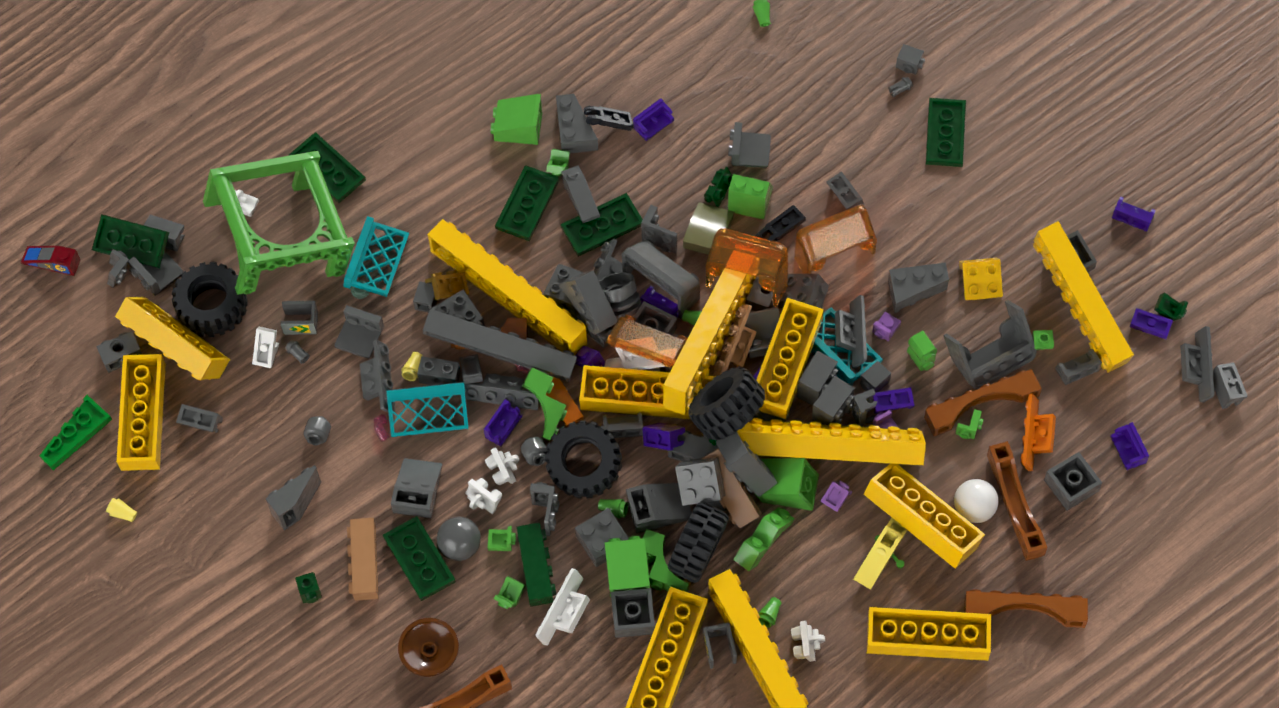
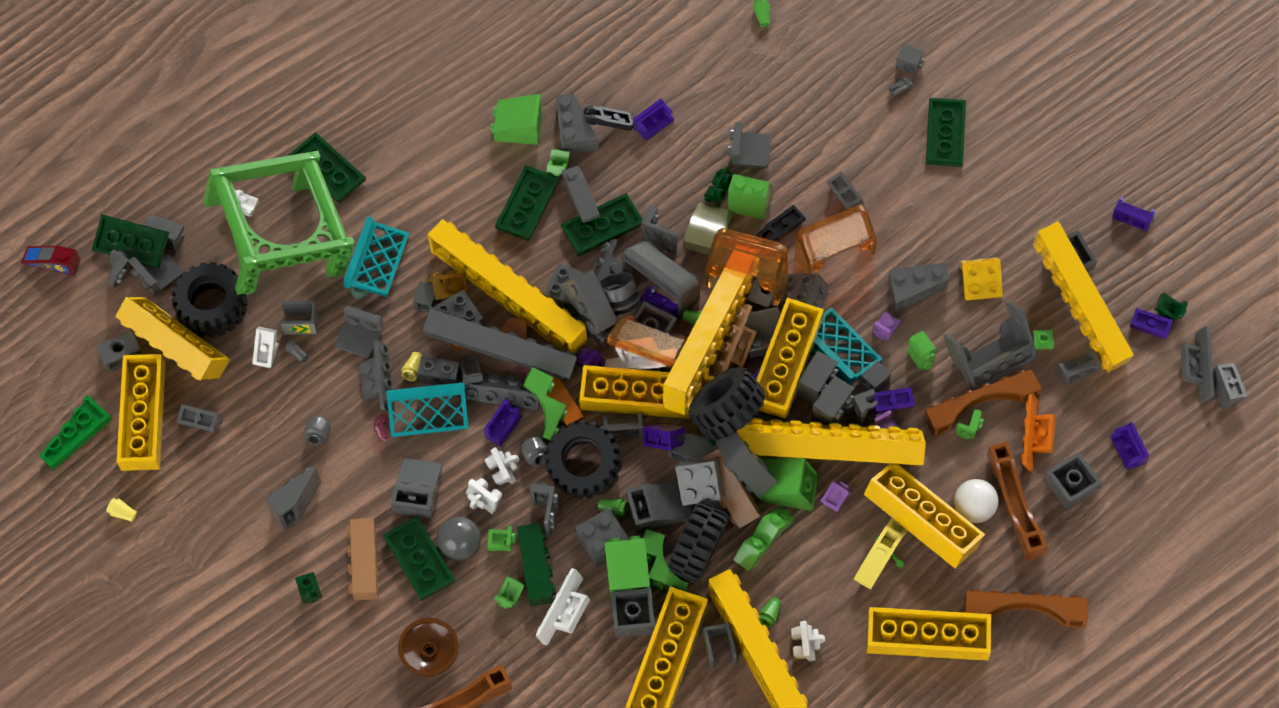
(852, 331): dark grey bracket -> none

